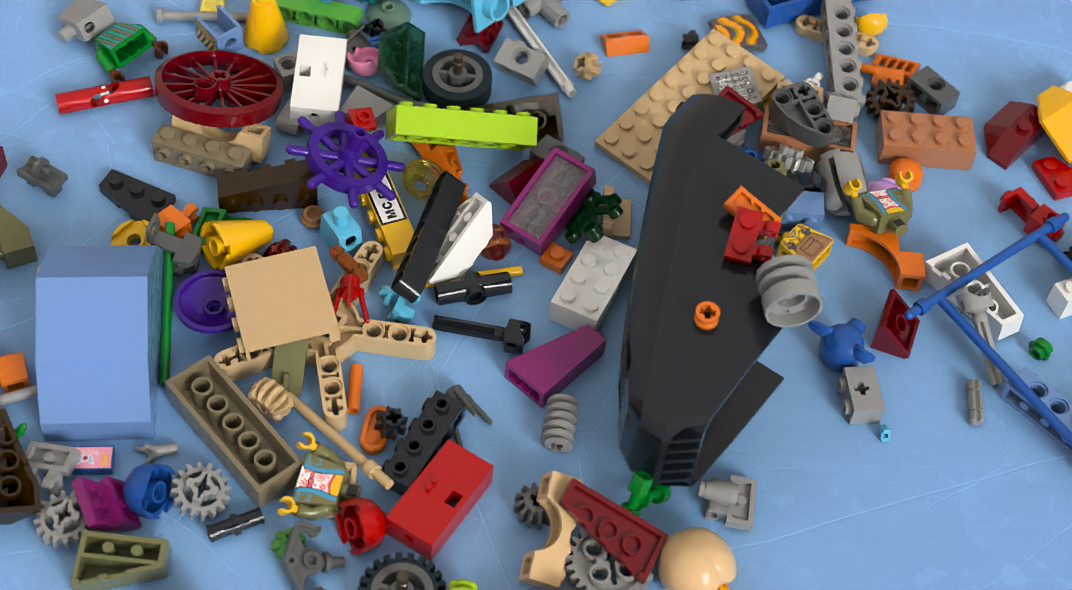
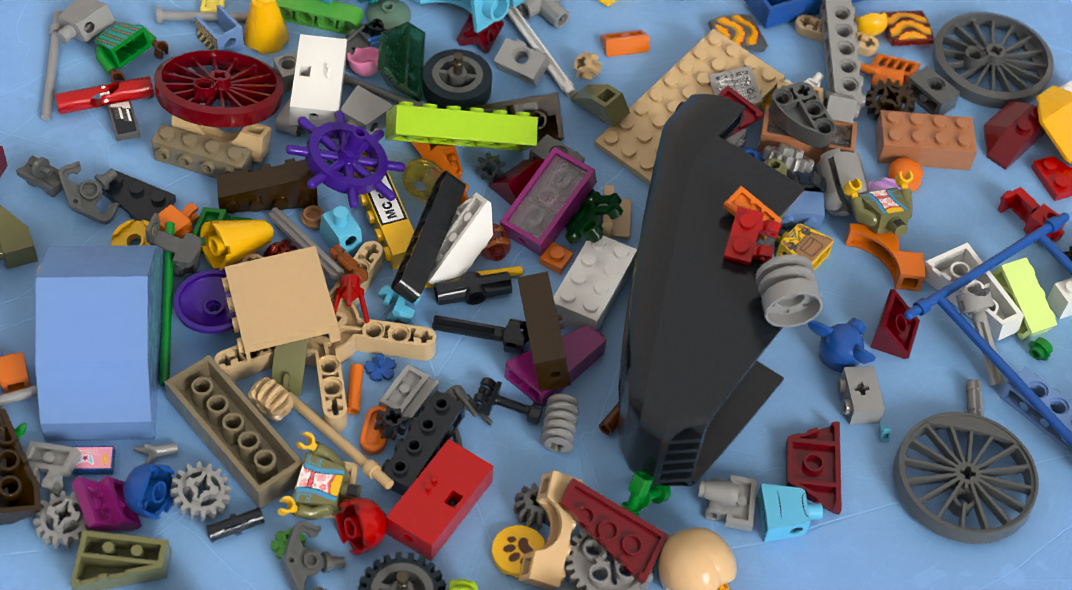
(51, 68): none -> light grey bar
(83, 197): none -> dark grey piece
(123, 120): none -> slope
(328, 265): none -> light grey axle
(362, 117): red bracket -> none
(379, 368): none -> blue plant
(409, 392): none -> light grey plate
(494, 160): none -> black gear
(511, 546): none -> yellow tile
(532, 411): none -> black bar
(544, 331): none -> dark brown brick
(603, 102): none -> olive slope
(610, 422): none -> reddish brown axle
(690, 40): black piece -> none
(708, 307): orange bush -> none
(785, 512): none -> medium azure torso
(815, 465): none -> dark red wing
(908, 28): none -> slope
(966, 478): none -> dark grey piece
(993, 58): none -> dark grey piece
(1023, 288): none -> yellowish green wedge

